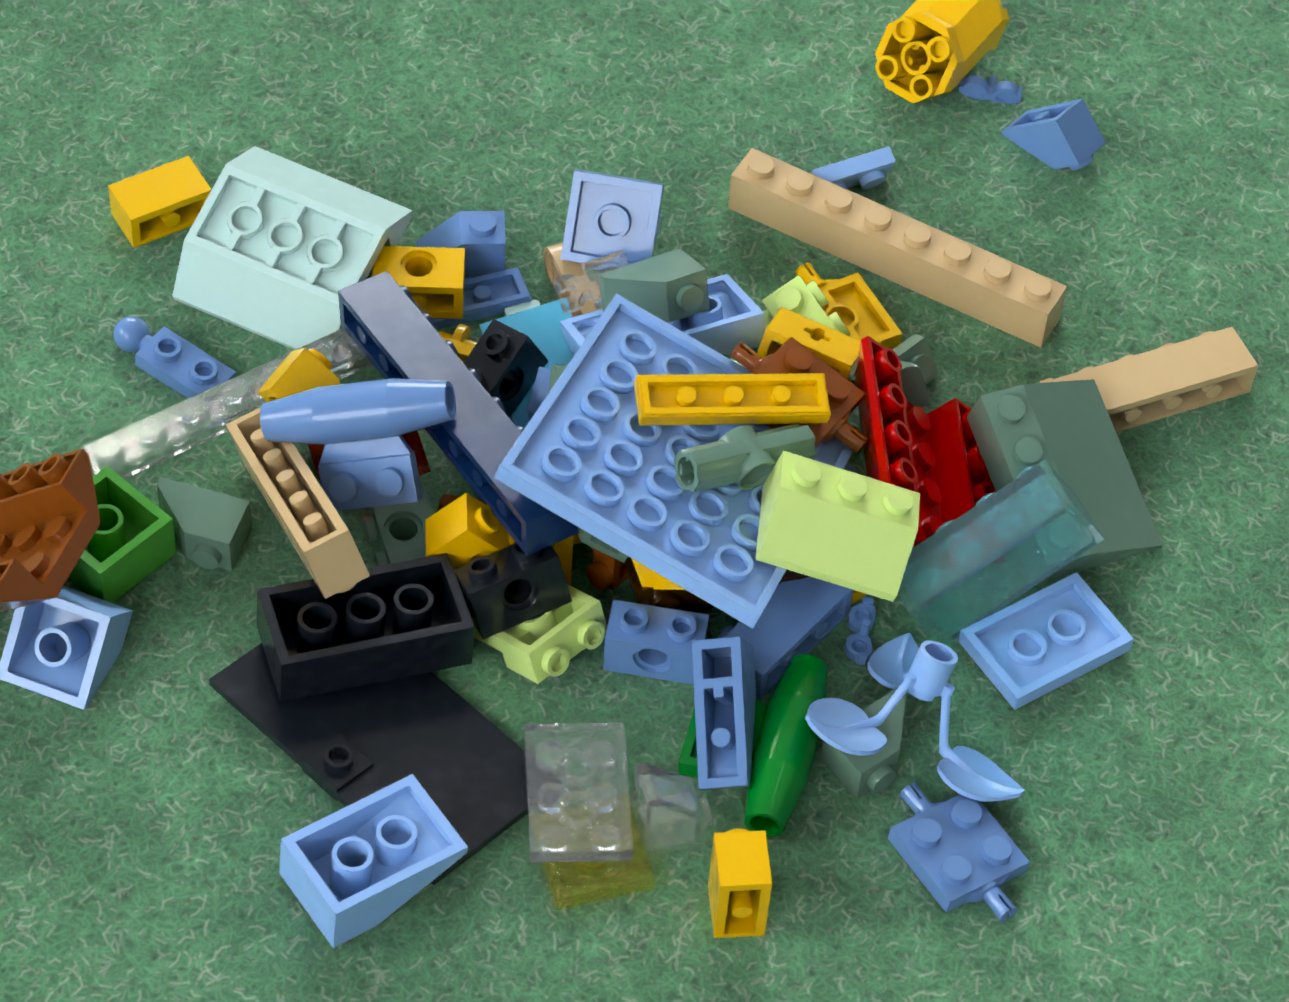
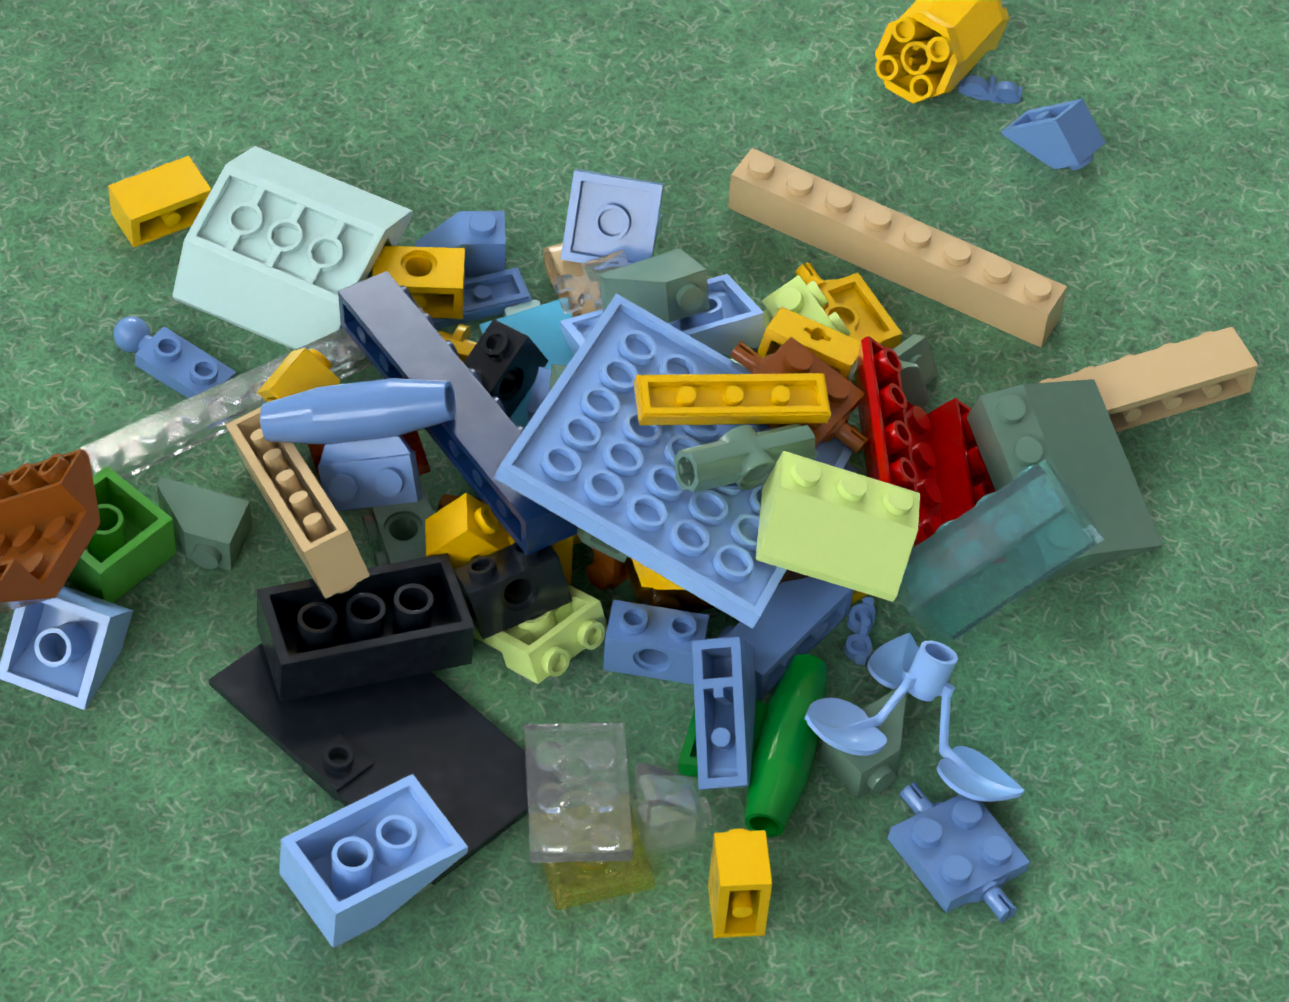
(866, 169): light blue plate -> none
(1045, 640): light blue plate -> none

